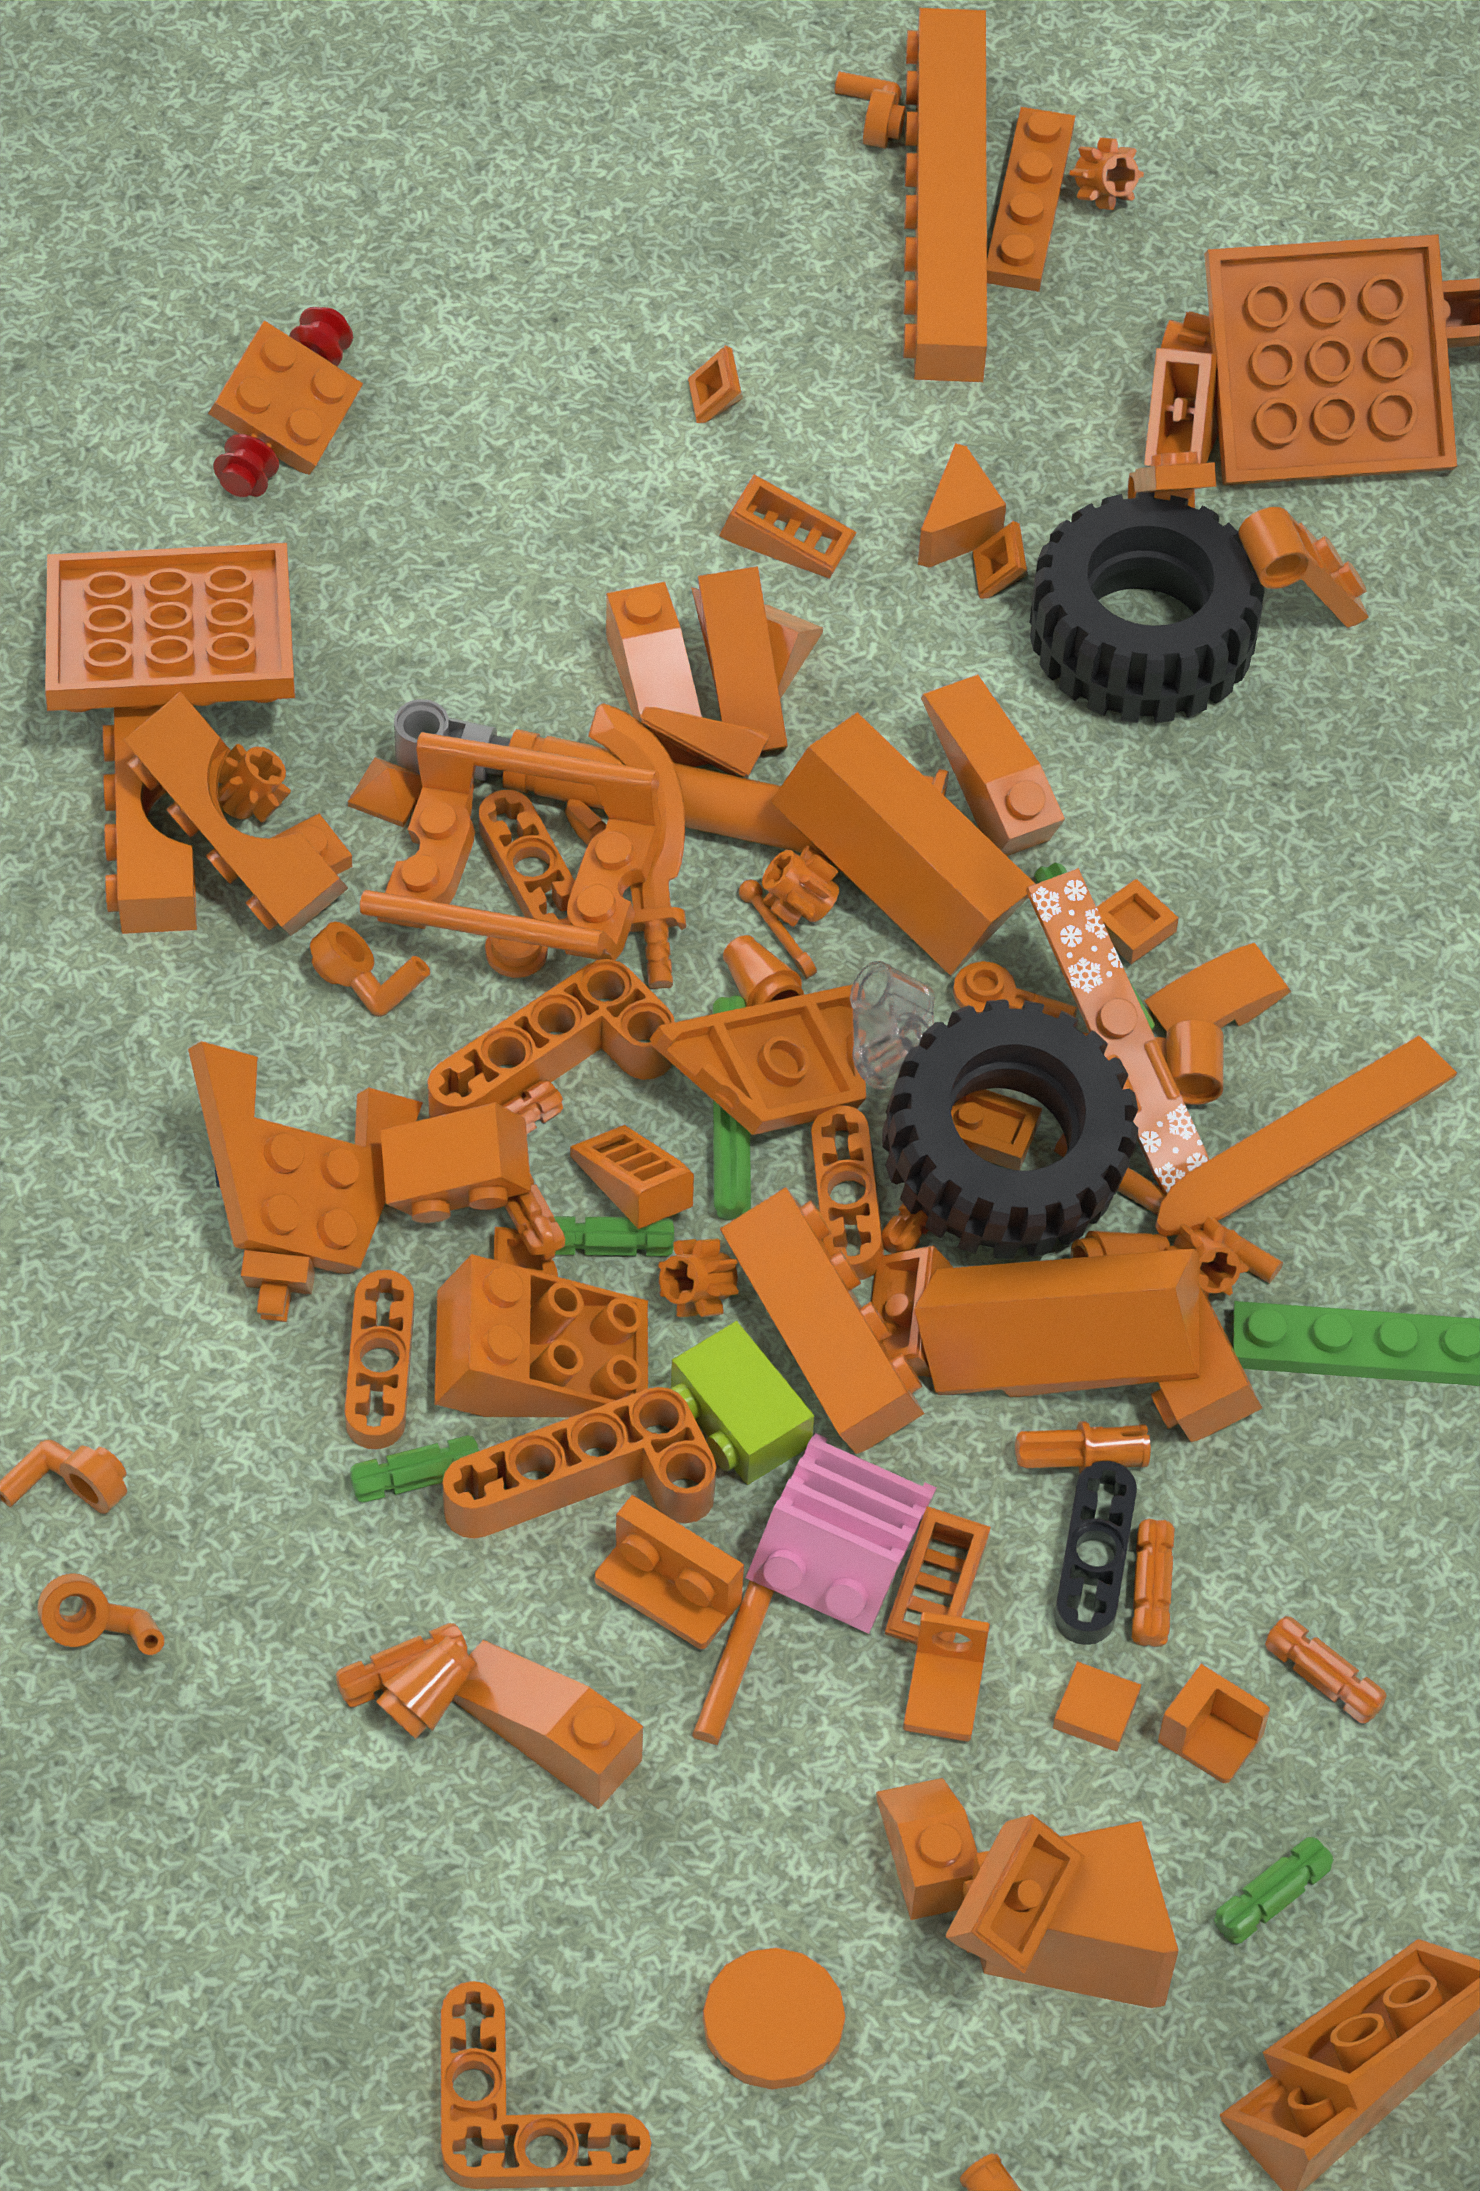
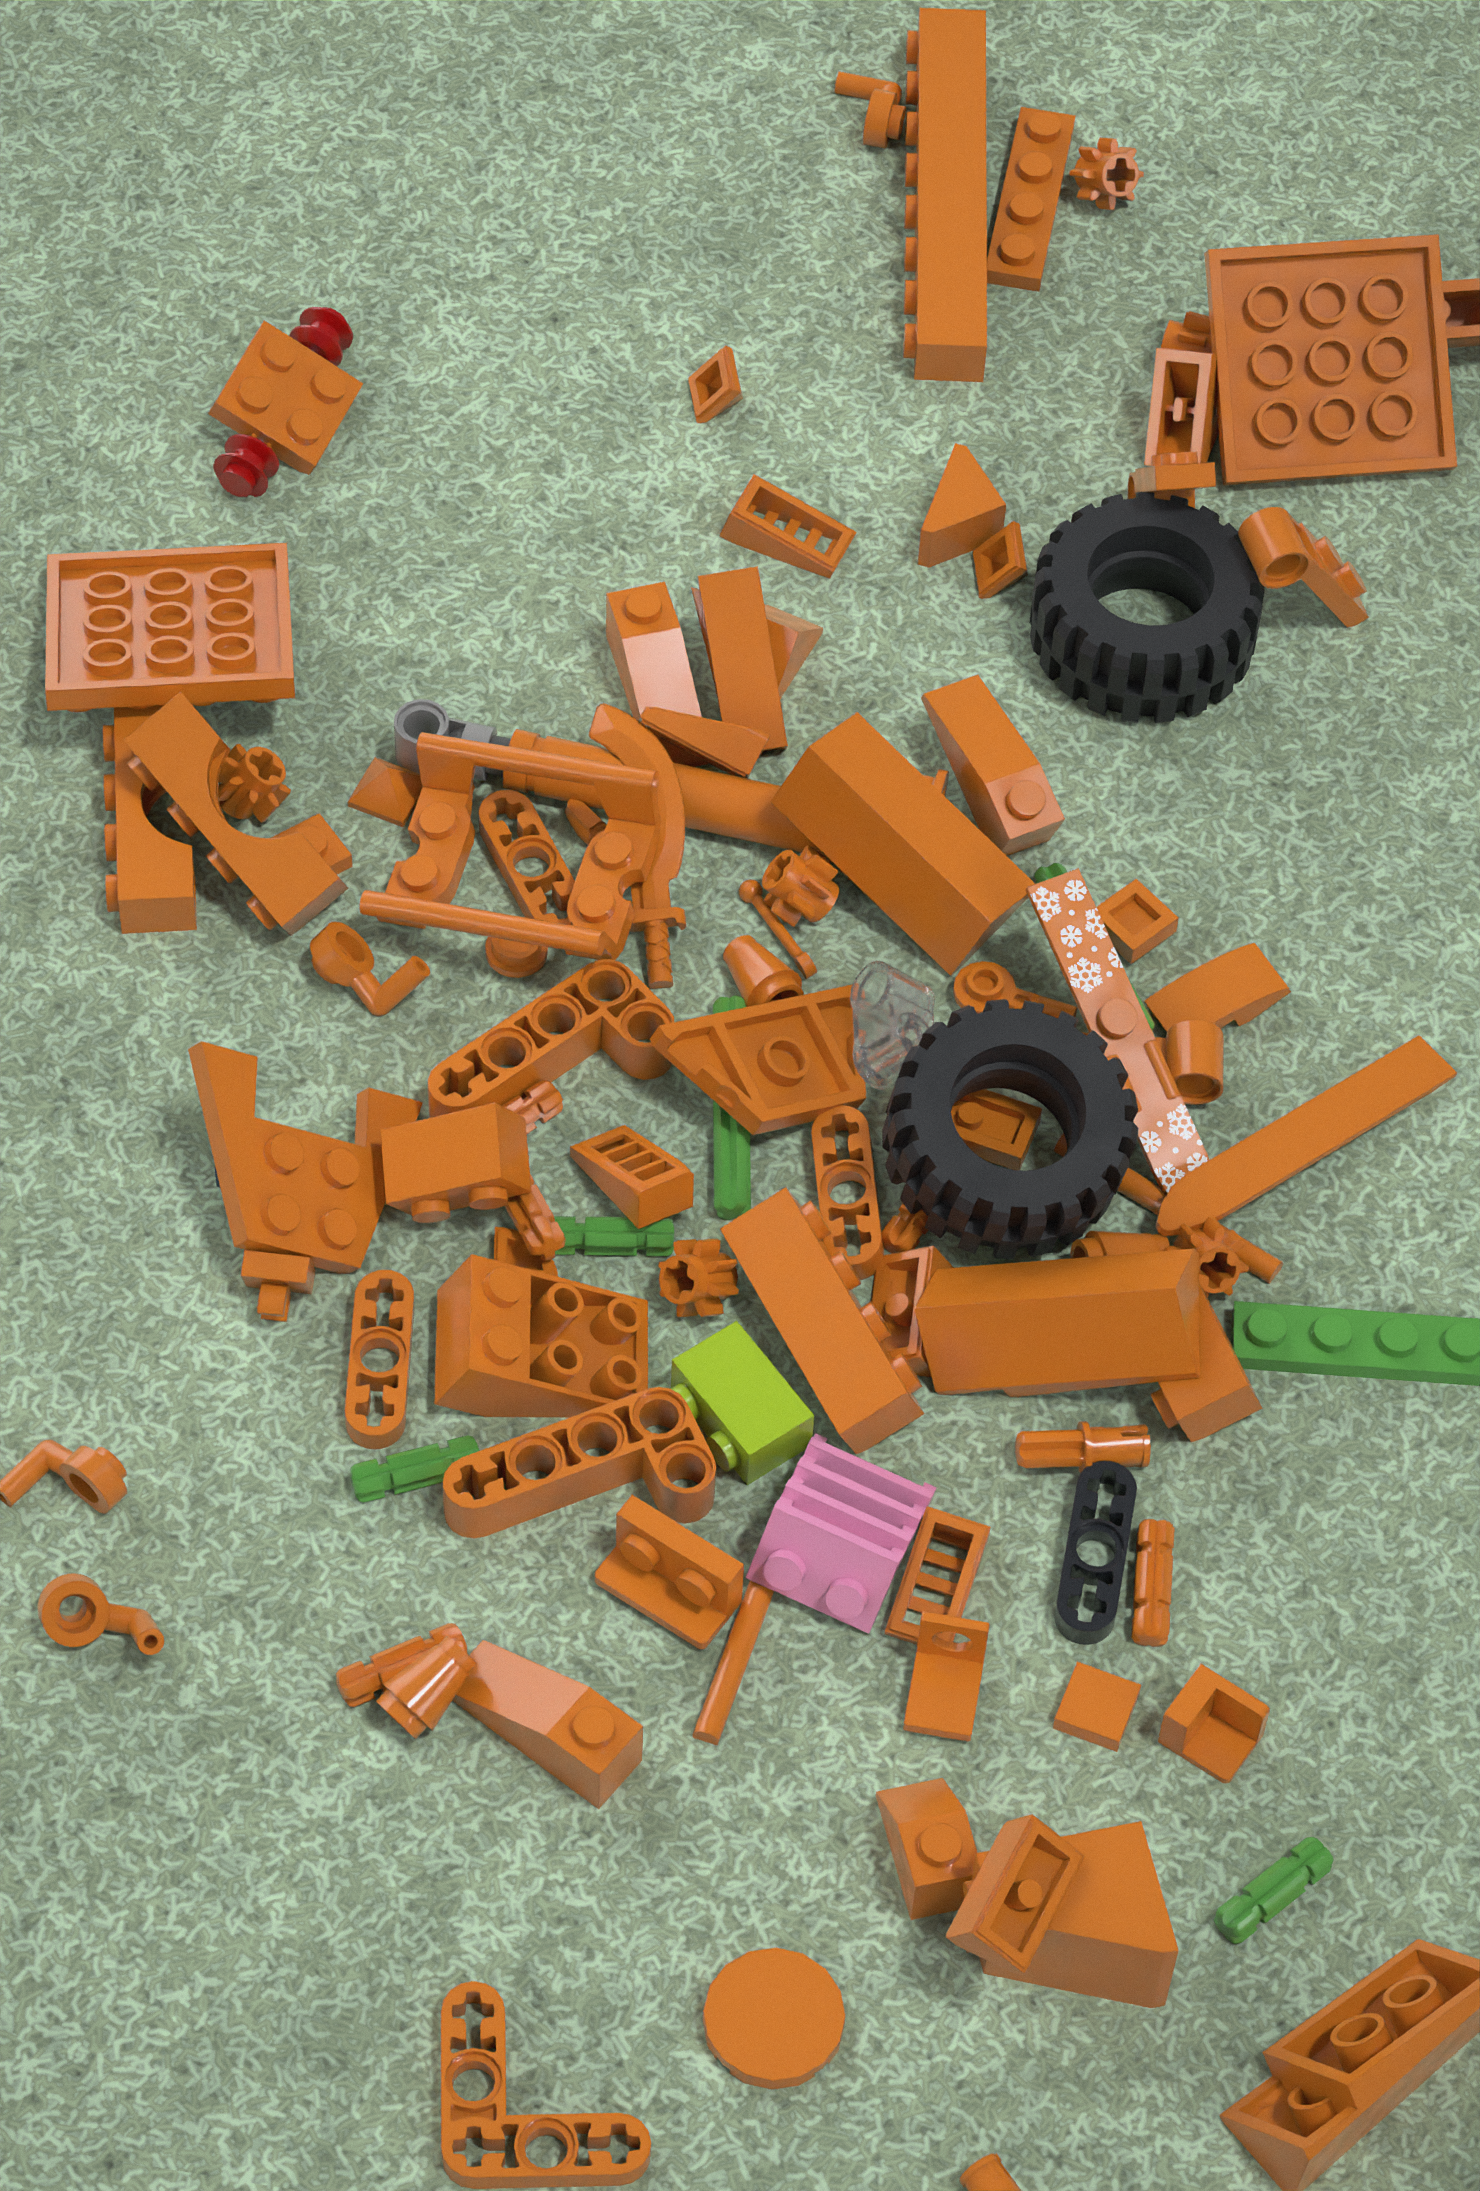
(1325, 1669): orange axle -> none

